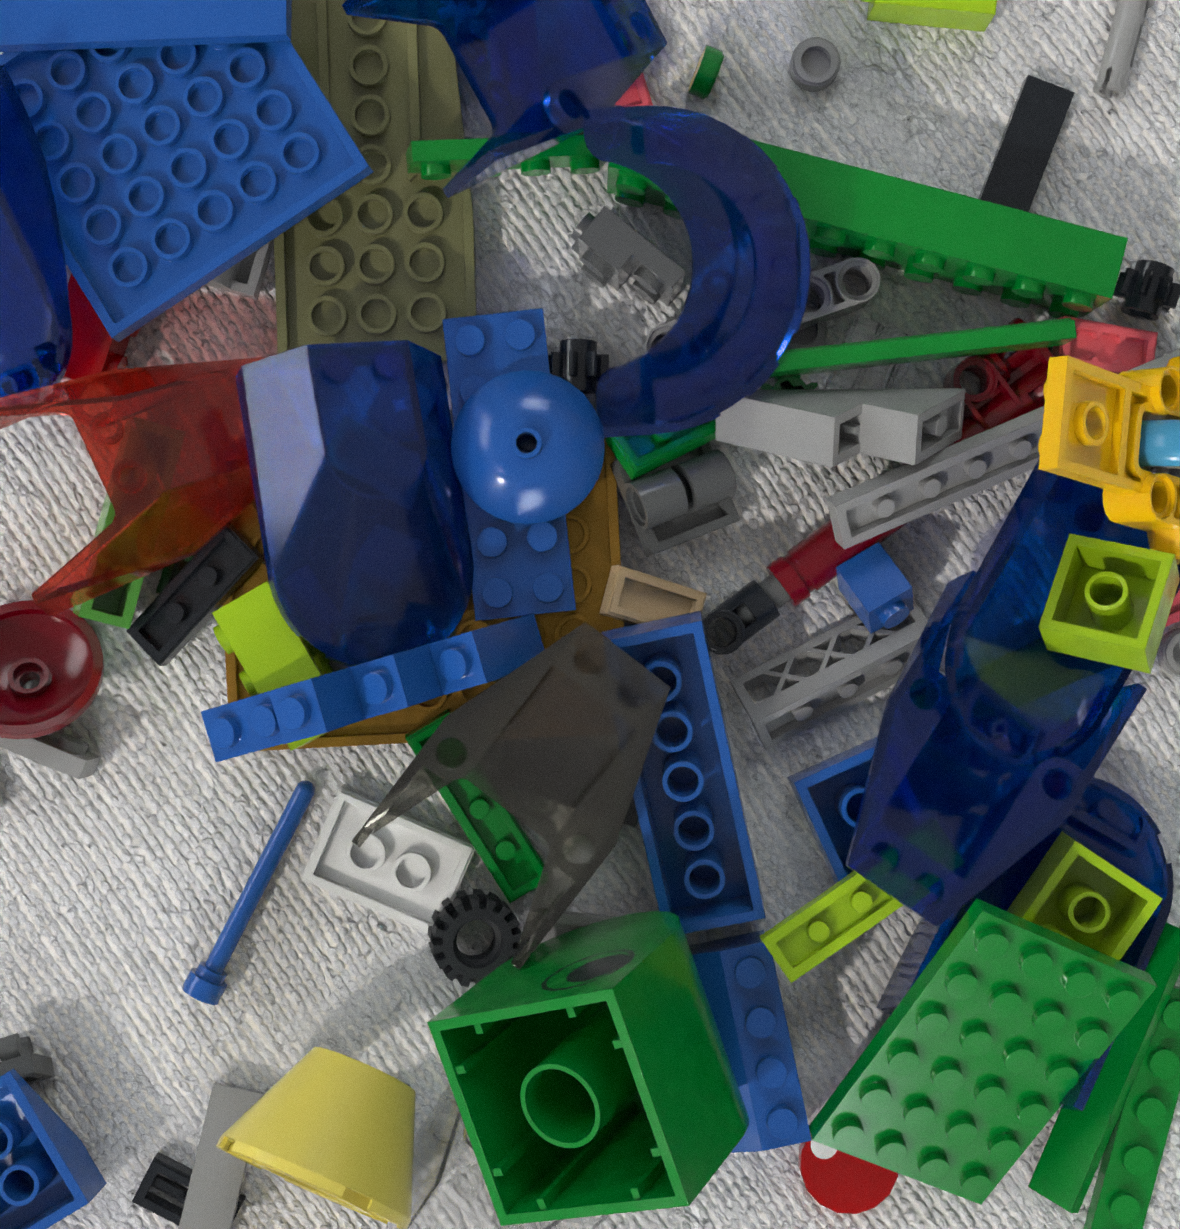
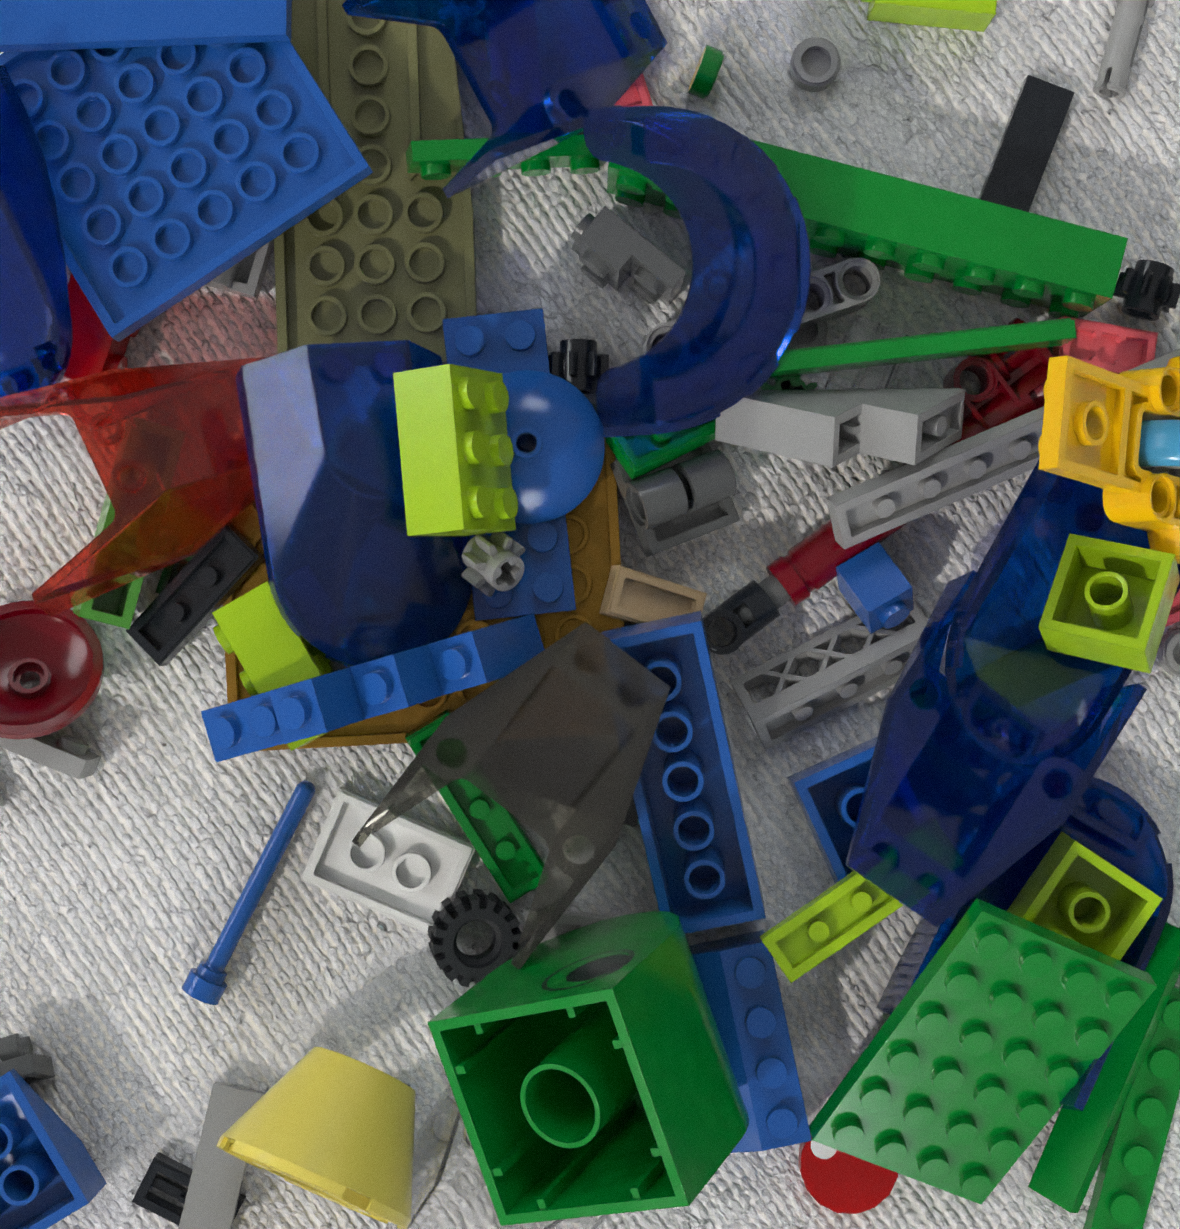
(455, 451): none -> lime brick
(493, 562): none -> light grey gear

